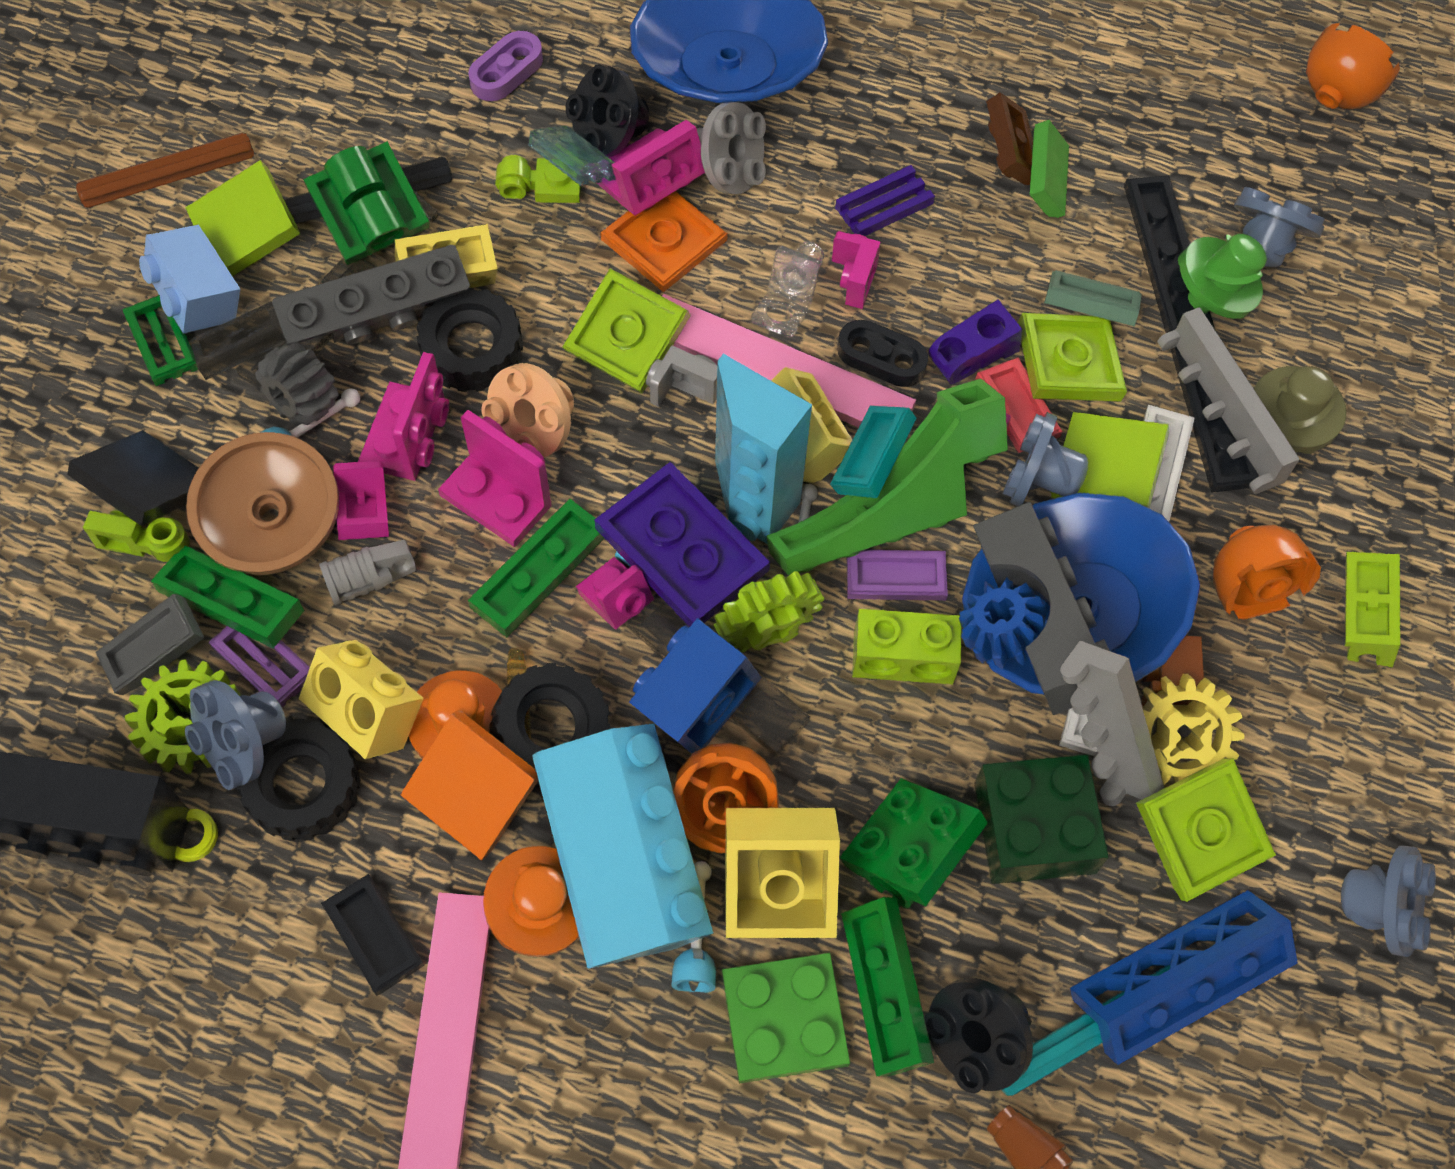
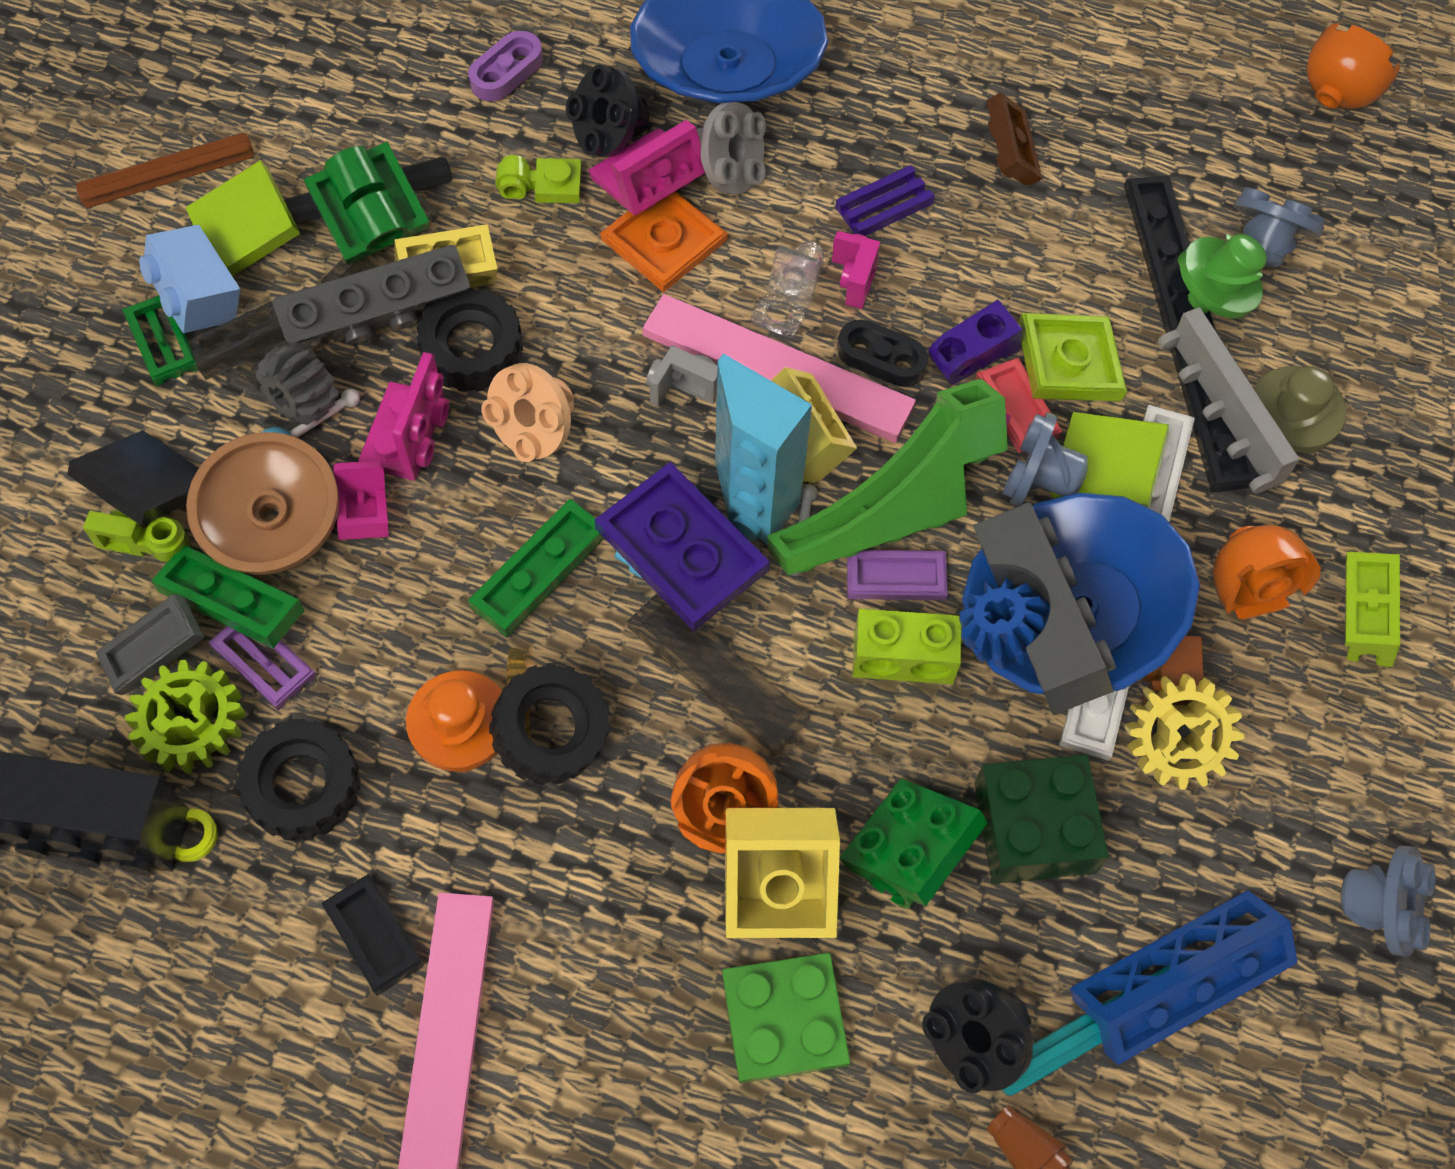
(233, 730): sand blue plate -> none
(360, 698): light yellow brick -> none
(367, 570): light grey hinge -> none
(470, 784): orange tile -> none
(499, 481): dark pink bracket -> none
(530, 903): orange plate -> none
(572, 154): clear light blue tile -> none
(616, 592): dark pink bracket -> none
(621, 845): medium azure slope -> none
(626, 330): lime tile -> none
(695, 686): blue brick -> none
(695, 963): medium azure hinge -> none
(769, 611): lime gear -> none
(873, 451): teal tile -> none
(887, 987): green plate -> none
(1049, 169): bright green tile -> none
(1093, 298): sand green tile -> none
(1114, 722): light grey hinge -> none
(1205, 829): lime tile -> none

